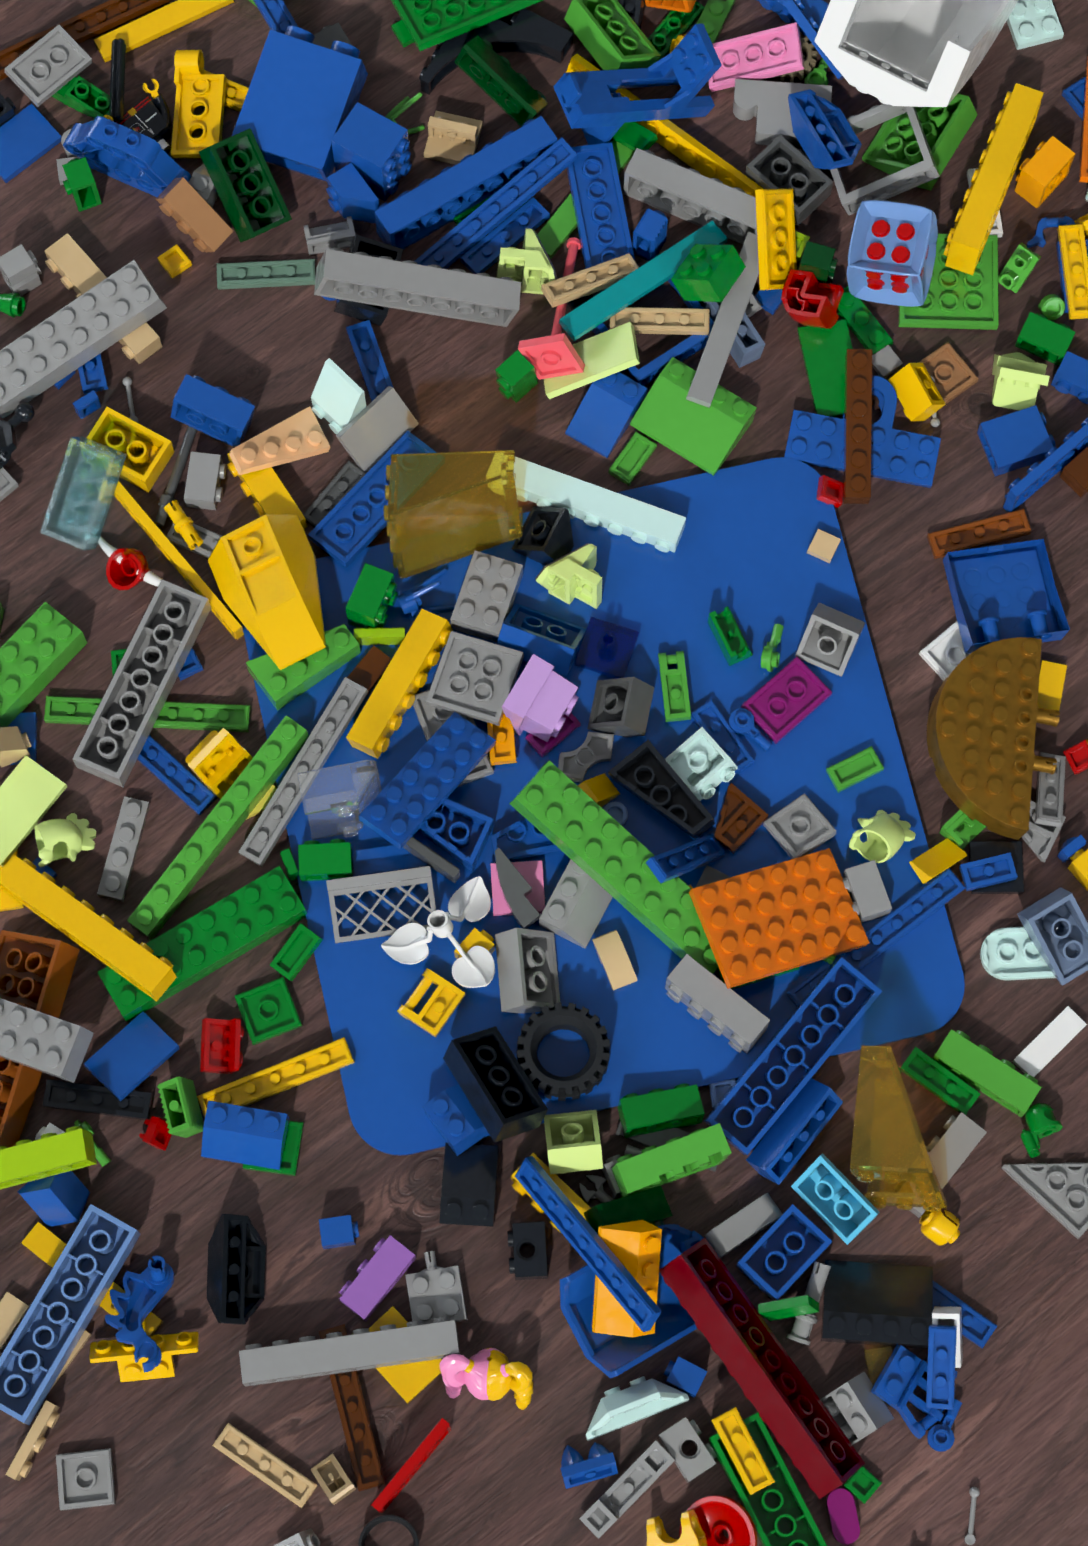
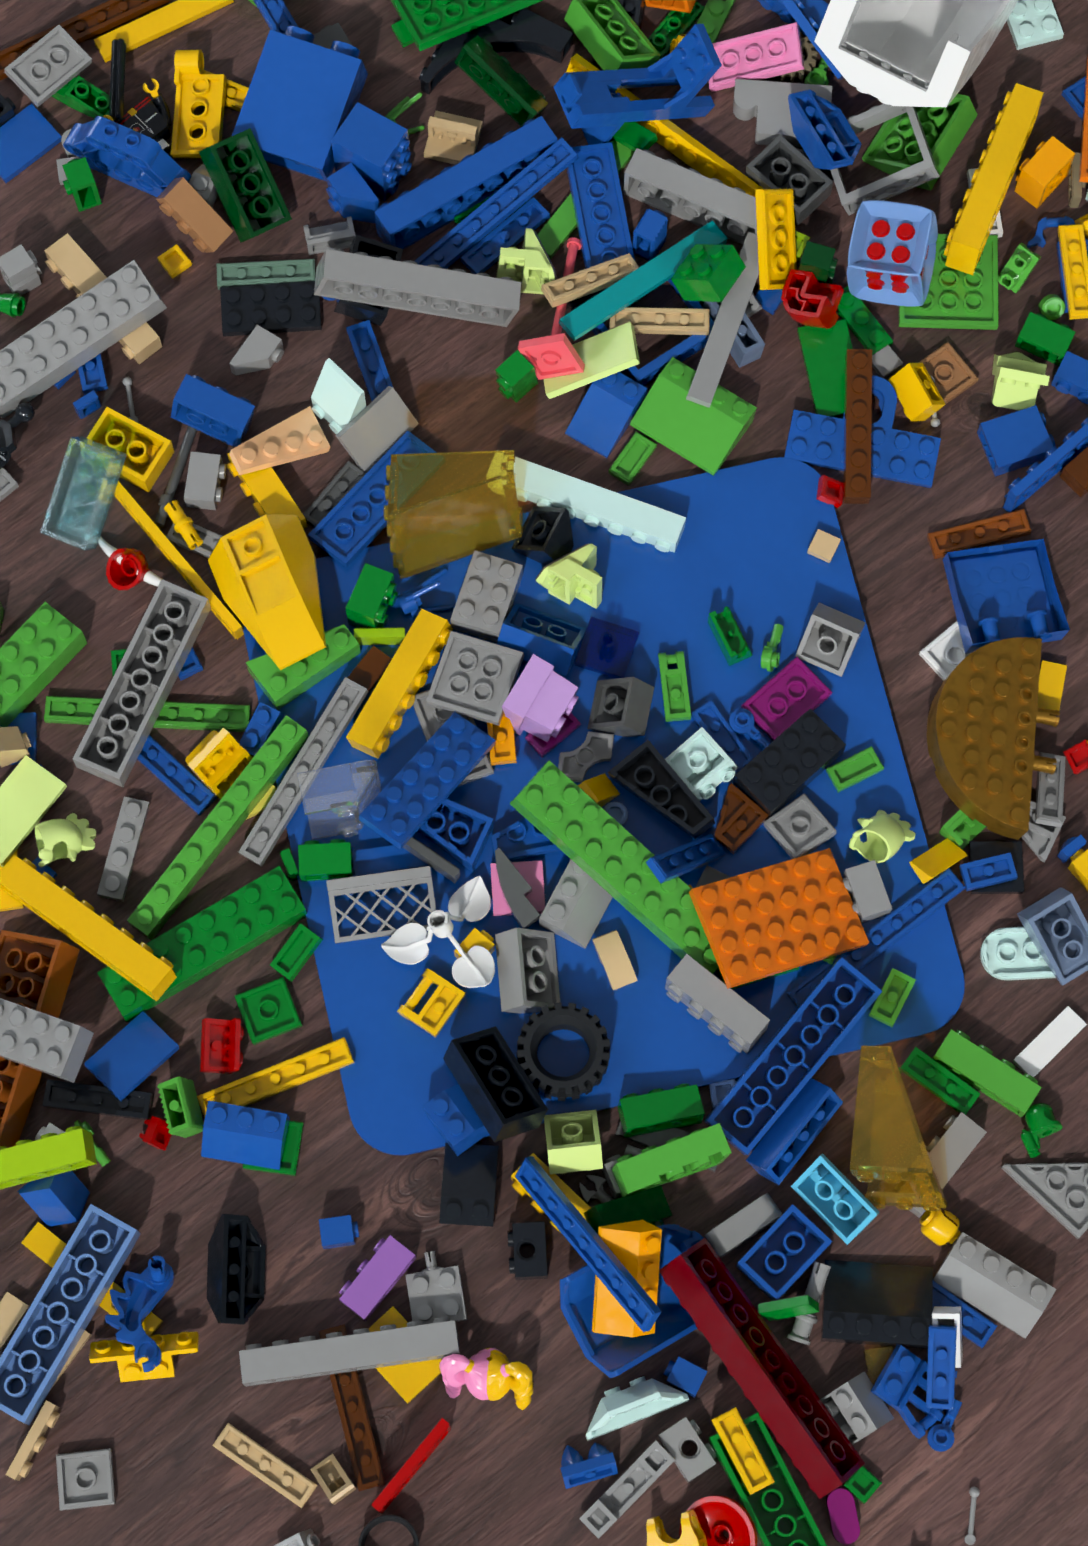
(257, 352): none -> light grey slope
(260, 728): none -> blue plate
(271, 306): none -> black plate
(789, 763): none -> black brick
(892, 997): none -> bright green plate
(994, 1285): none -> light grey slope
(1074, 186): none -> dark tan plate

